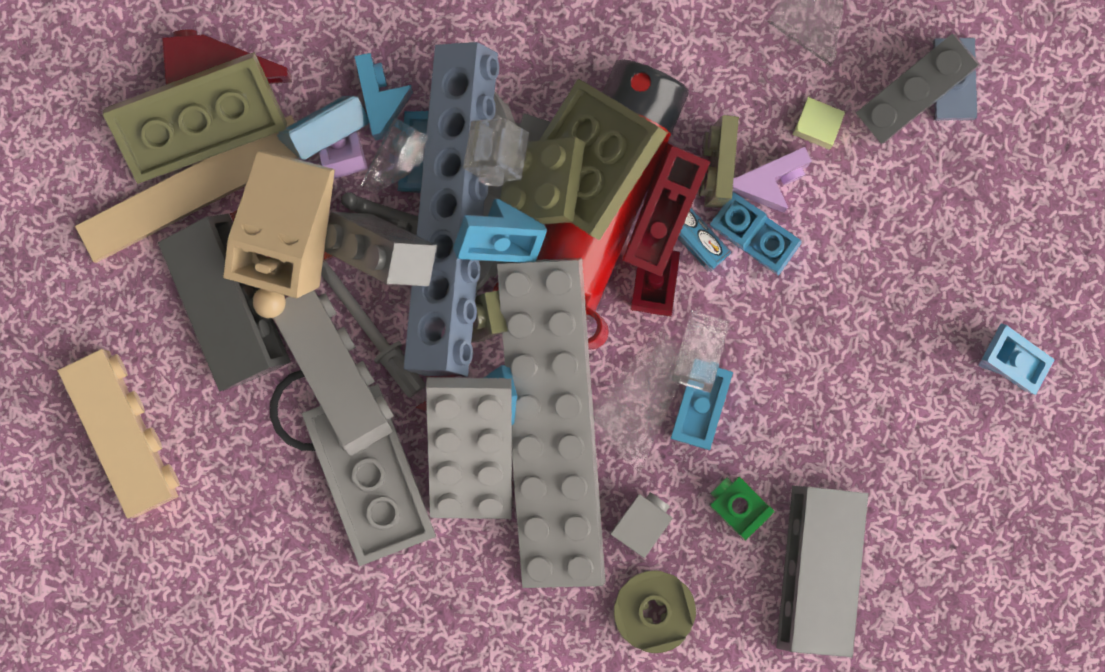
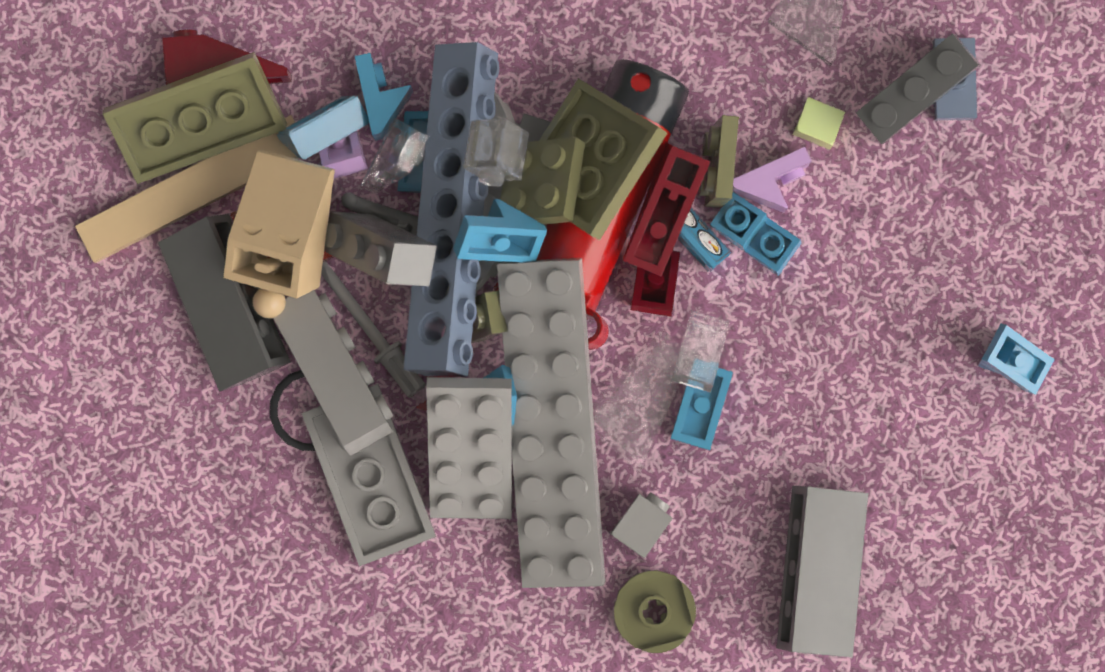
(119, 433): tan brick -> none
(747, 522): green brick -> none

